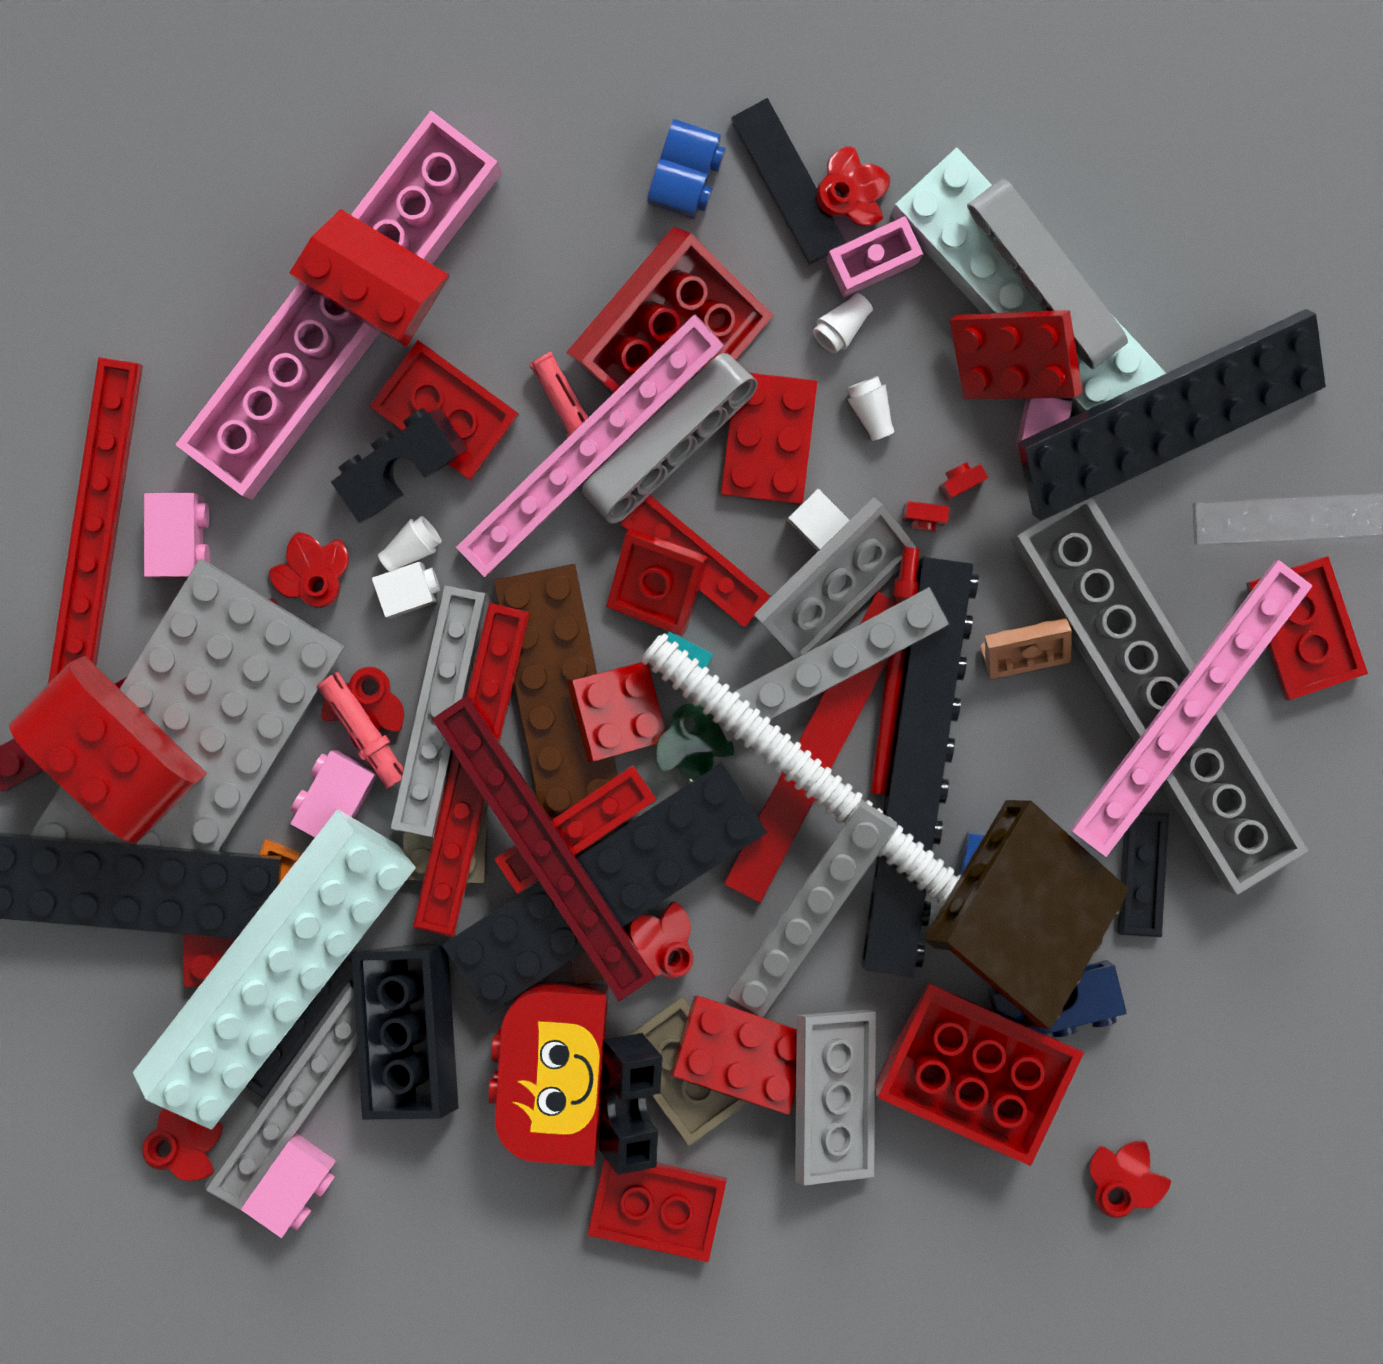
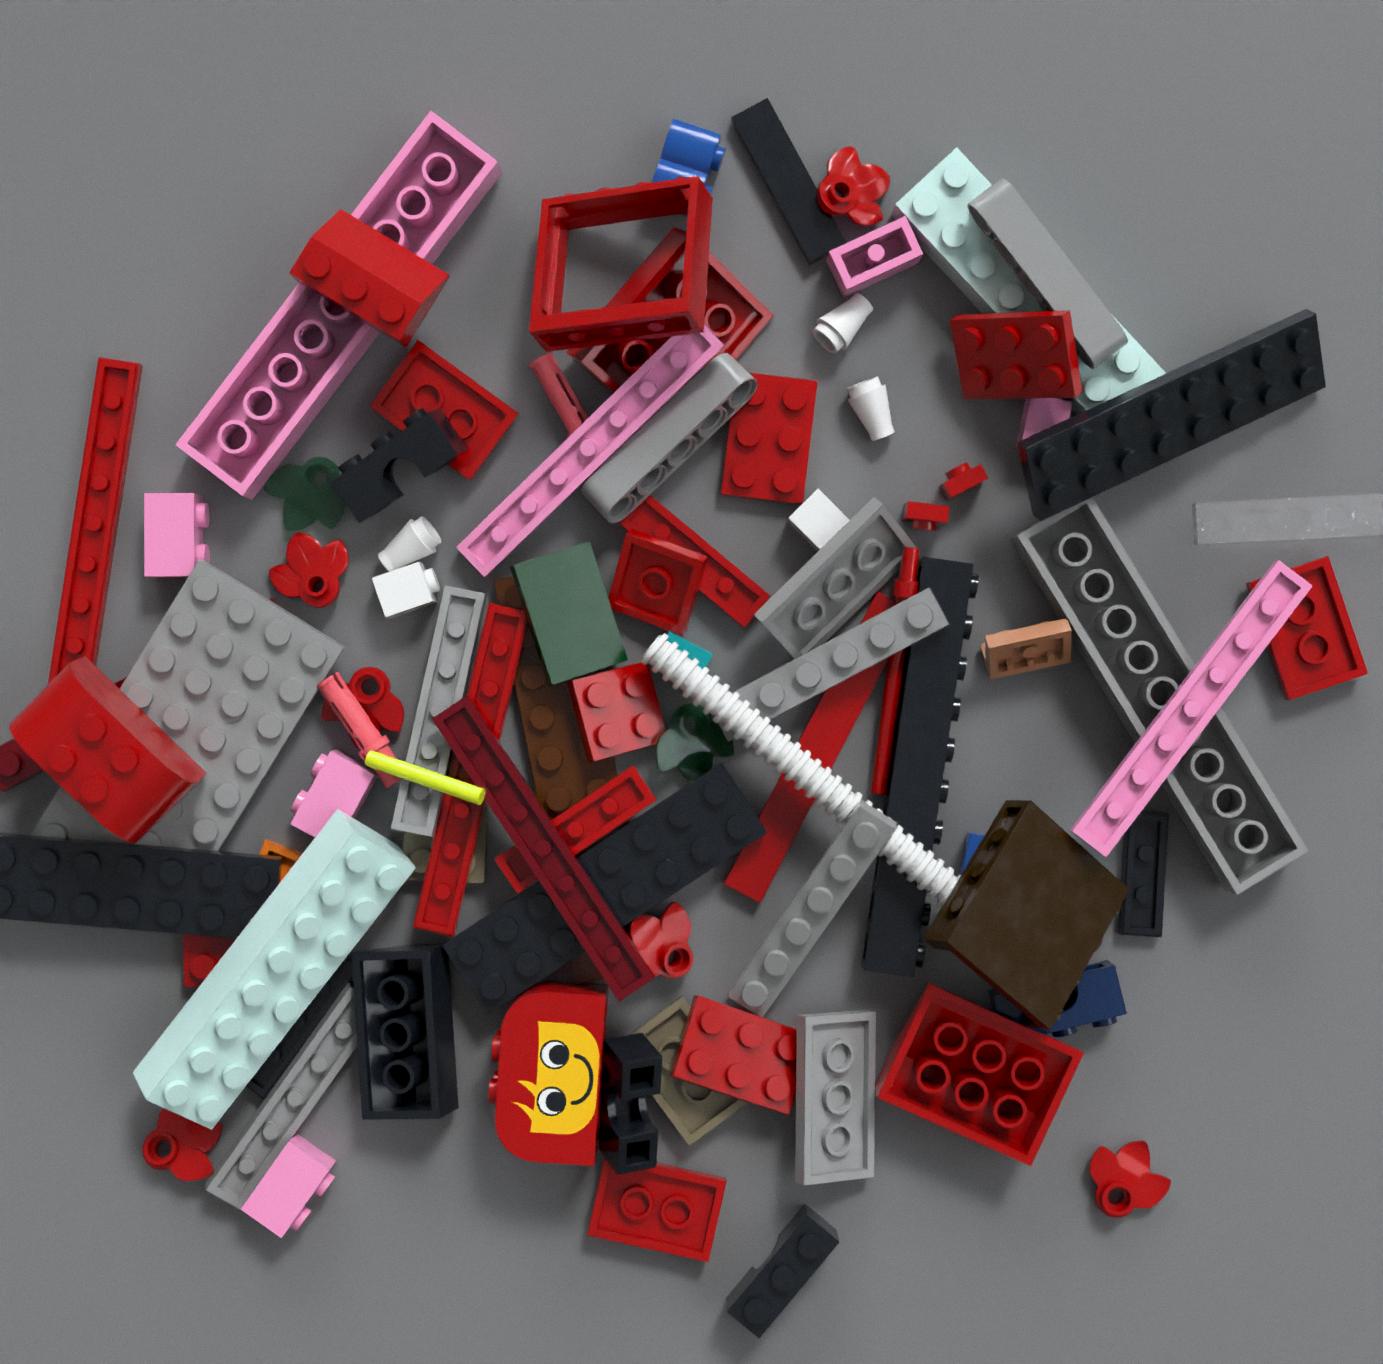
(303, 498): none -> clear green plate
(425, 777): none -> neon yellow bar
(568, 613): none -> dark green tile
(630, 321): none -> red window
(771, 1287): none -> black arch

